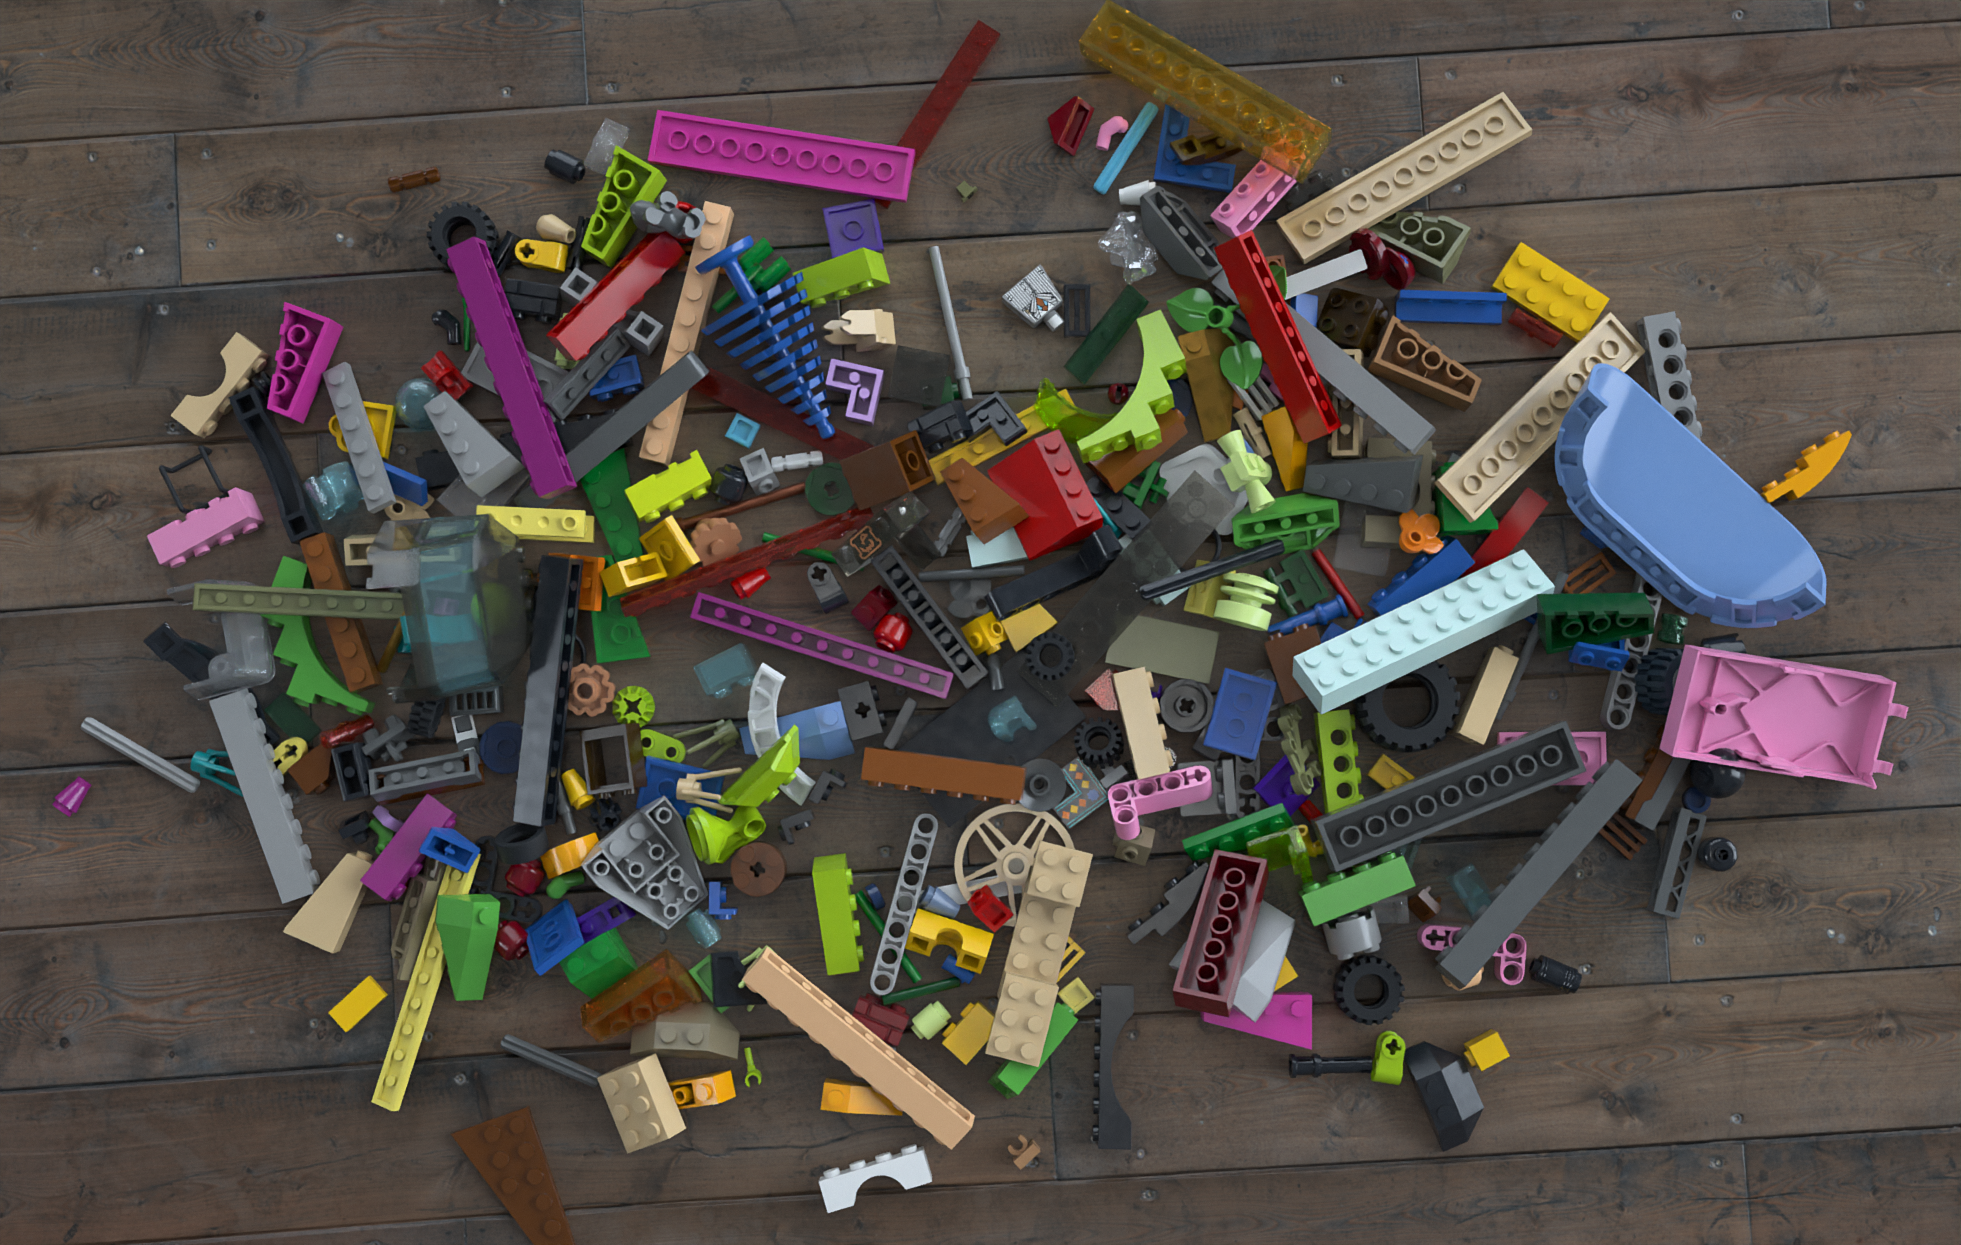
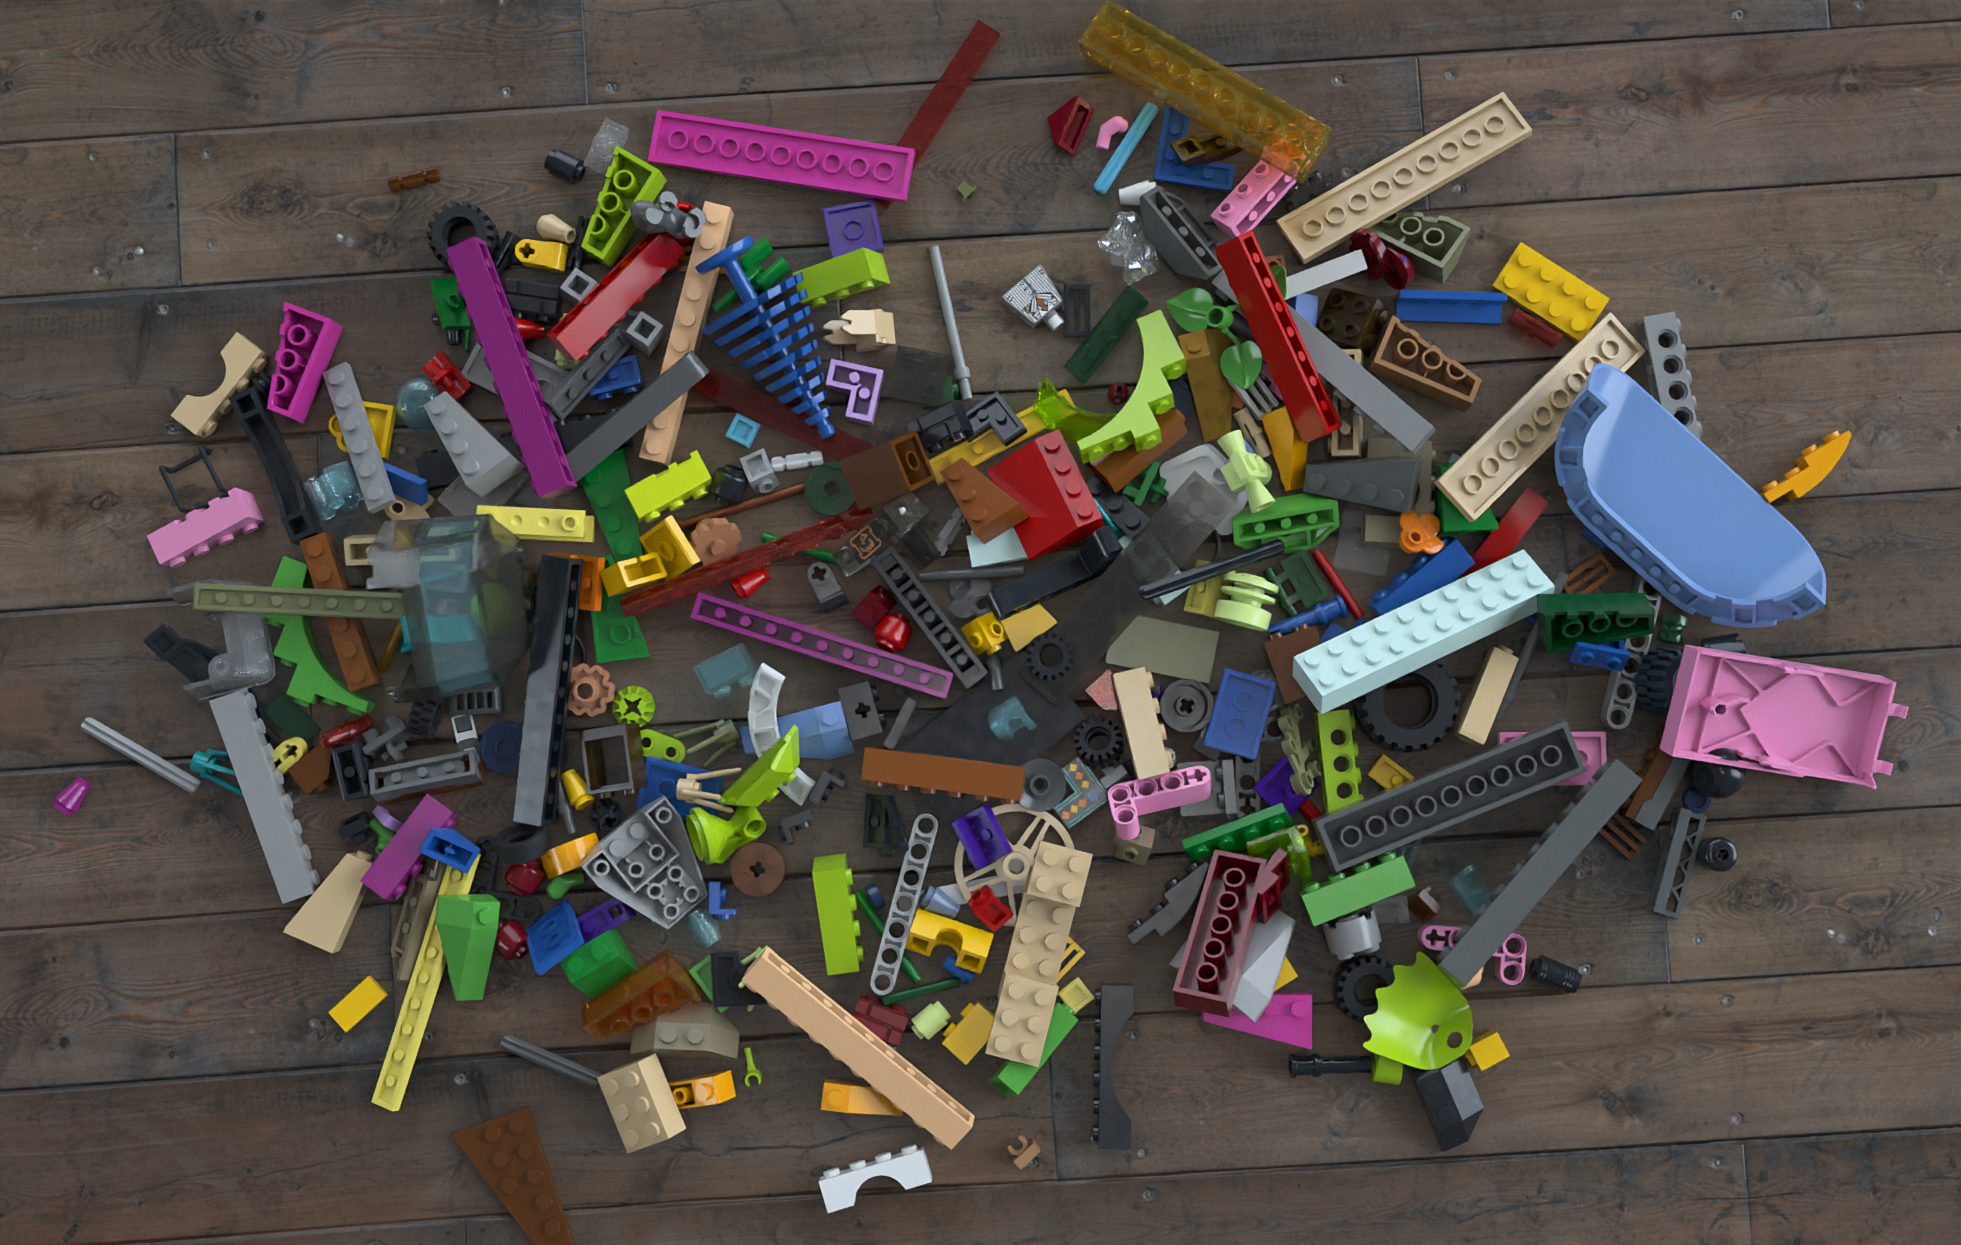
(449, 304): none -> green plate
(529, 330): none -> red cone
(883, 824): none -> black wing
(981, 836): none -> dark purple bracket
(1272, 883): none -> dark red slope
(1408, 1011): none -> lime piece

